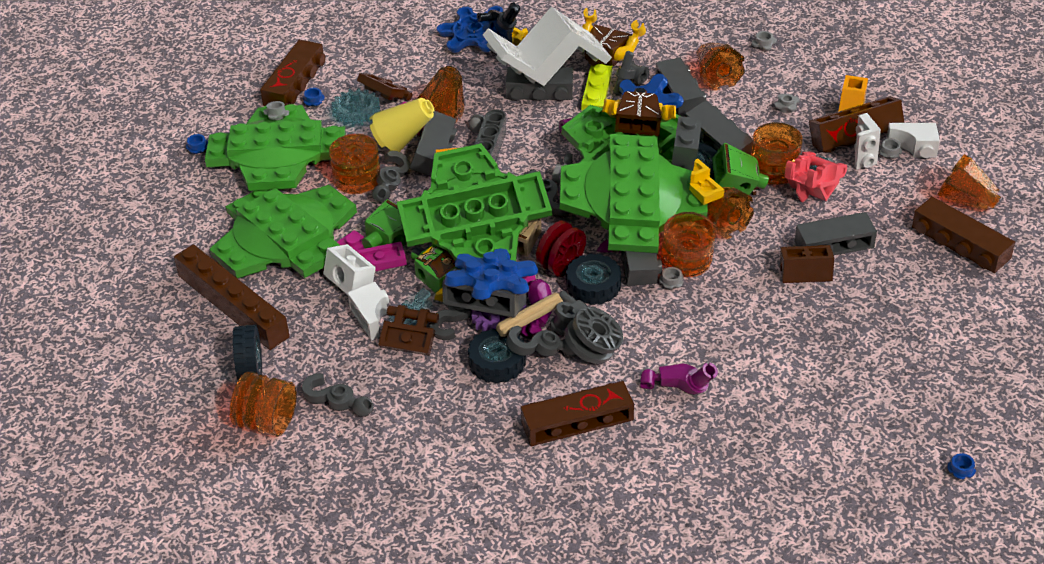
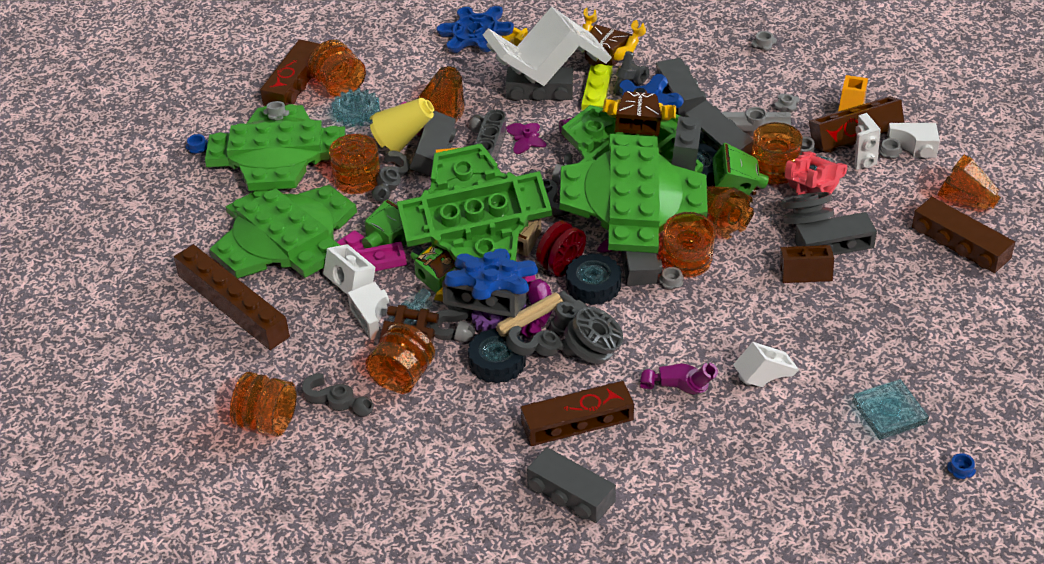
(247, 350): black wheel -> none
(313, 97): blue plate -> none
(336, 67): none -> clear orange wheel
(385, 86): reddish brown plate -> none
(400, 358): none -> clear orange wheel
(464, 332): none -> light grey hinge
(503, 21): black axle -> none
(526, 135): none -> magenta piece
(571, 485): none -> dark grey brick
(703, 186): yellow slope -> none
(719, 65): clear orange cone -> none
(755, 117): none -> light grey piece
(763, 364): none -> white arch
(807, 144): none -> light grey hinge
(807, 208): none -> dark grey wheel
(890, 409): none -> clear light blue plate

